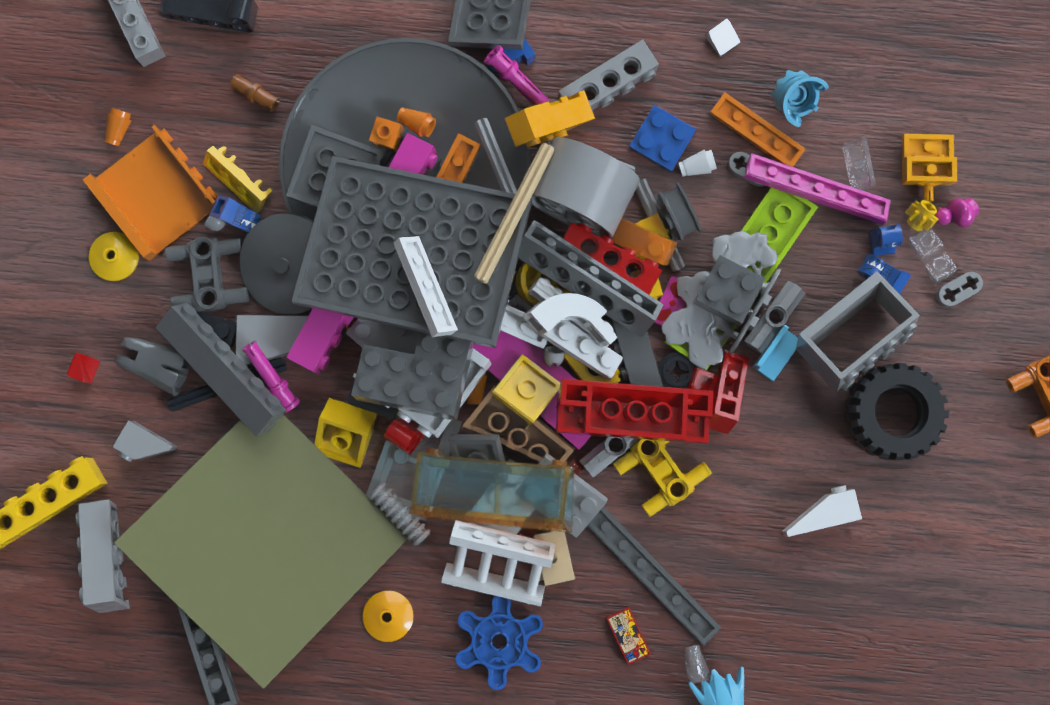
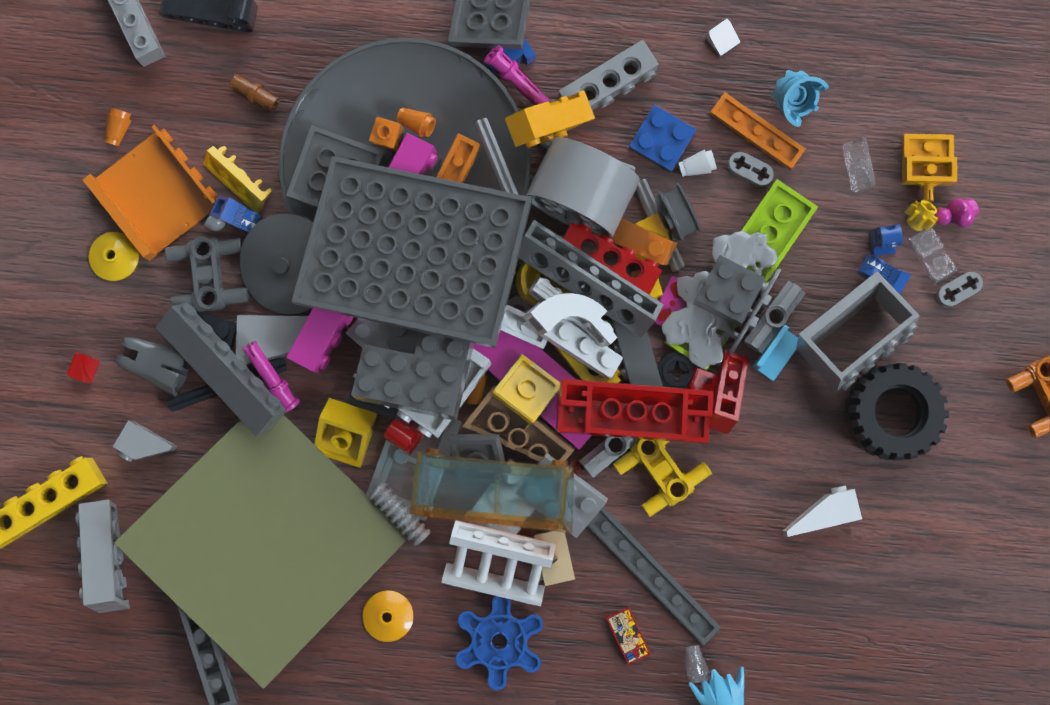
(425, 286): white plate -> none
(514, 213): tan axle -> none
(553, 355): light grey hinge -> none
(817, 189): dark pink tile -> none

